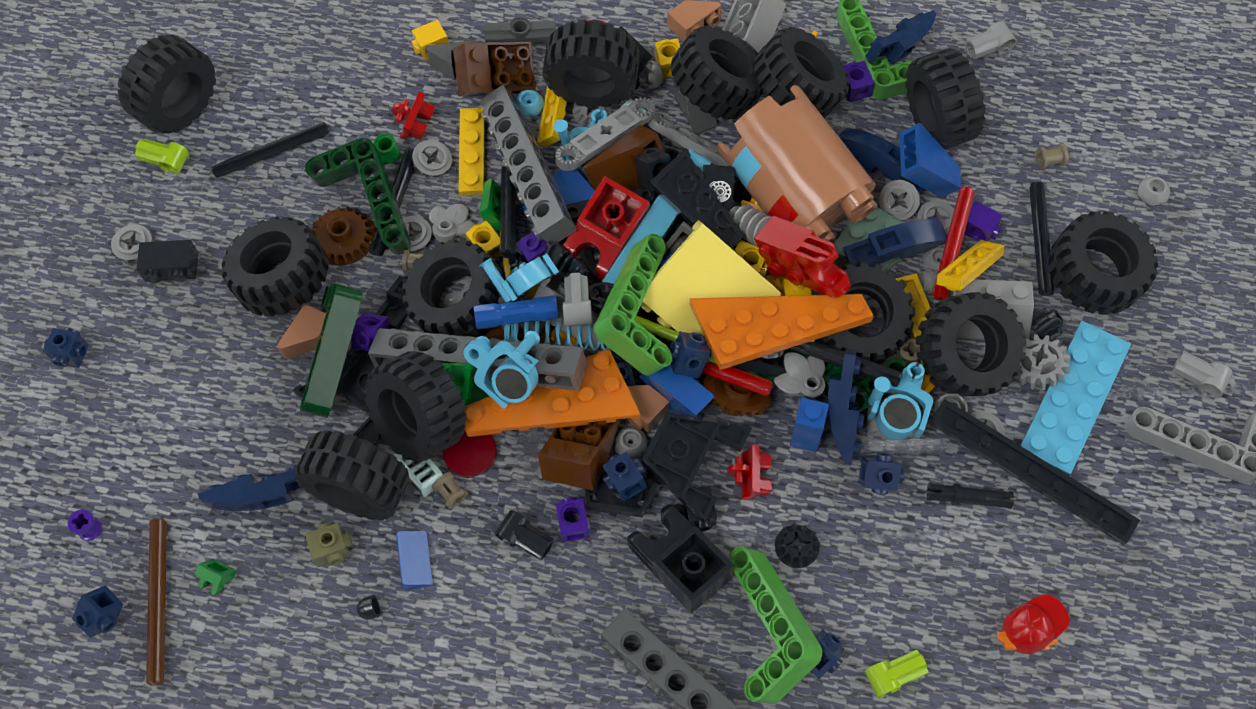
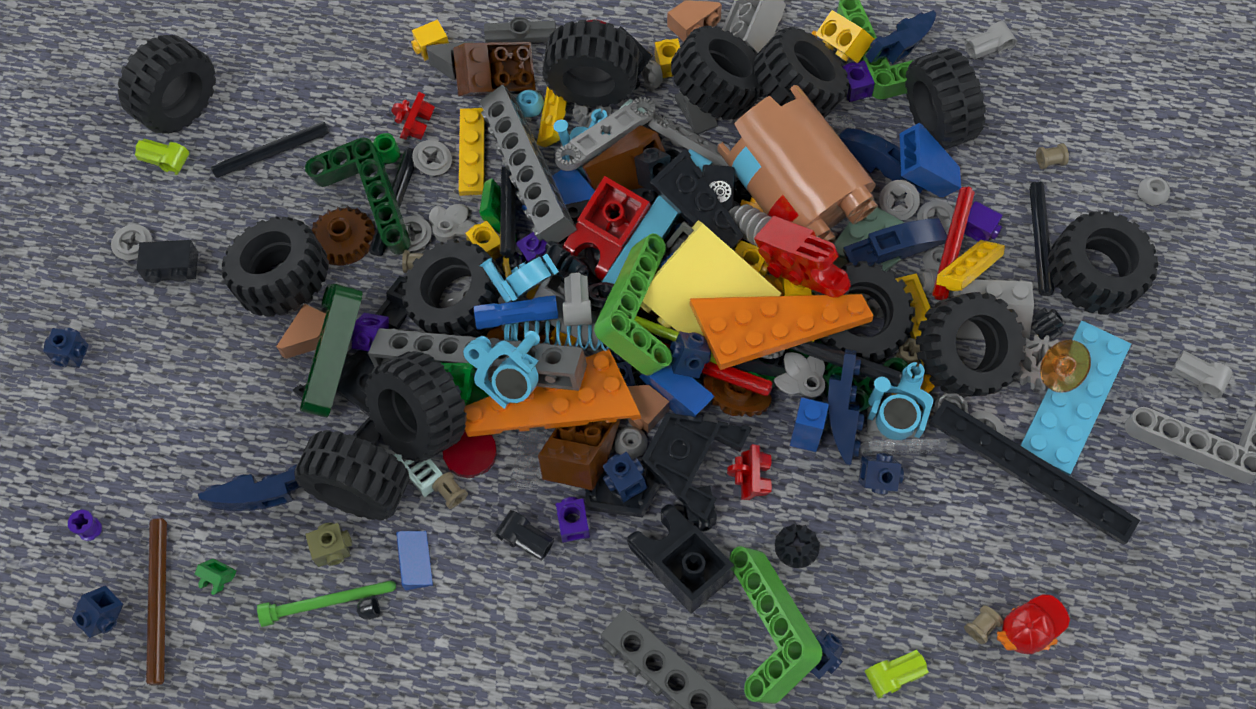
(271, 612): none -> bright green piece
(845, 37): none -> yellow brick
(967, 495): black pin -> none
(983, 624): none -> dark tan bush
(1072, 371): none -> clear orange dish

